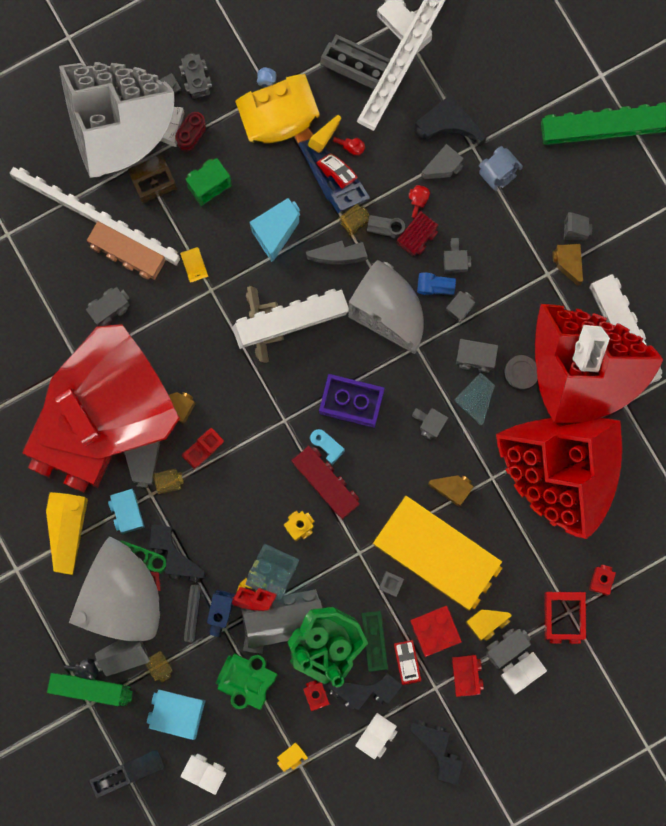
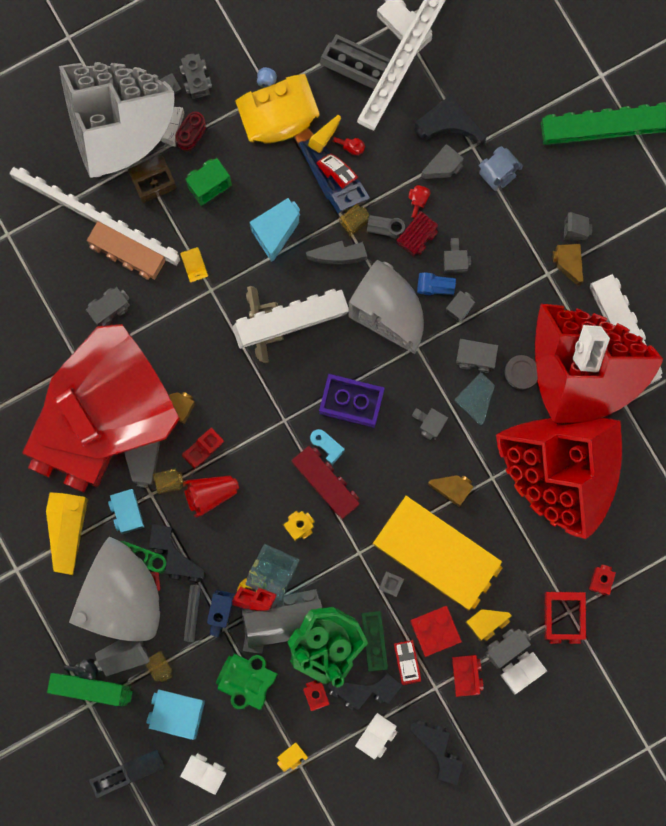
(209, 492): none -> red cone

